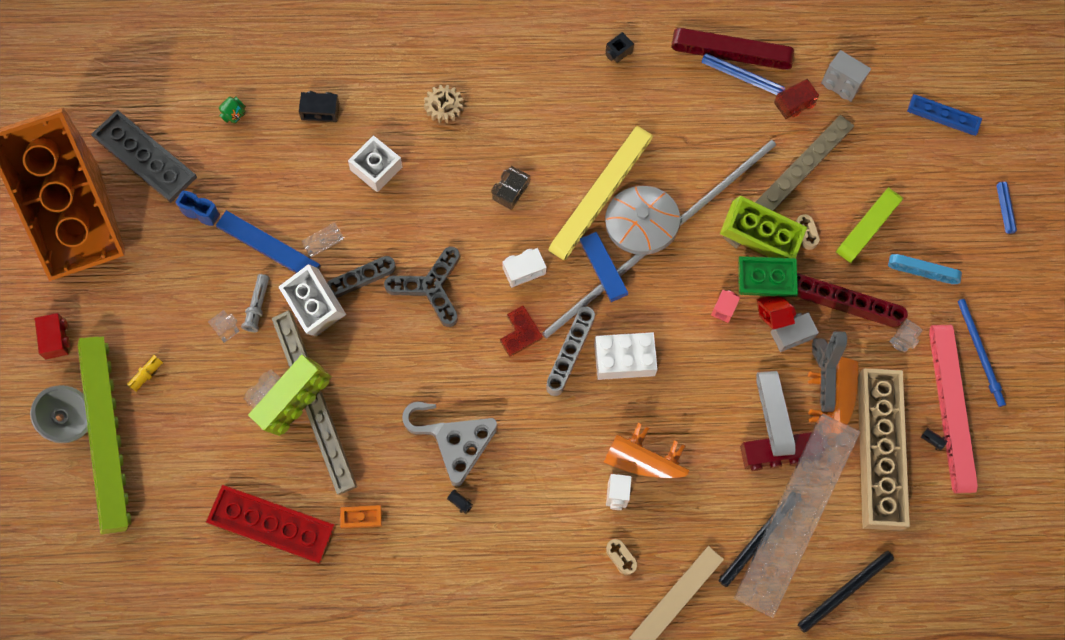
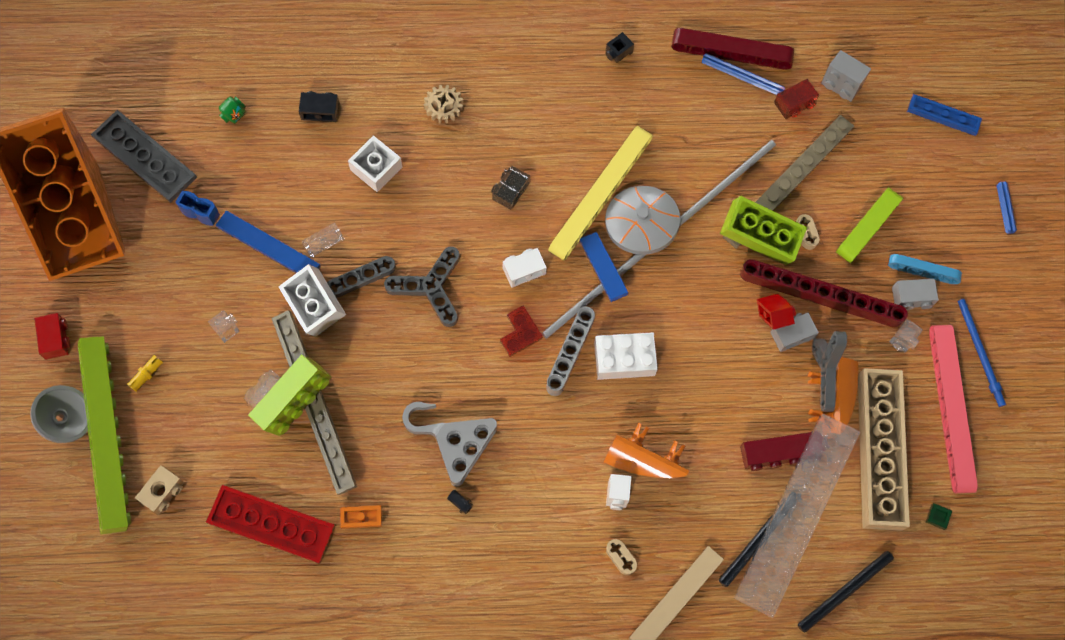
(161, 478): none -> tan brick
(254, 313): light grey pin -> none
(725, 305): coral brick -> none
(767, 276): green plate -> none
(775, 413): light grey beam -> none
(915, 293): none -> light grey brick
(934, 439): black pin -> none
(939, 516): none -> dark green tile

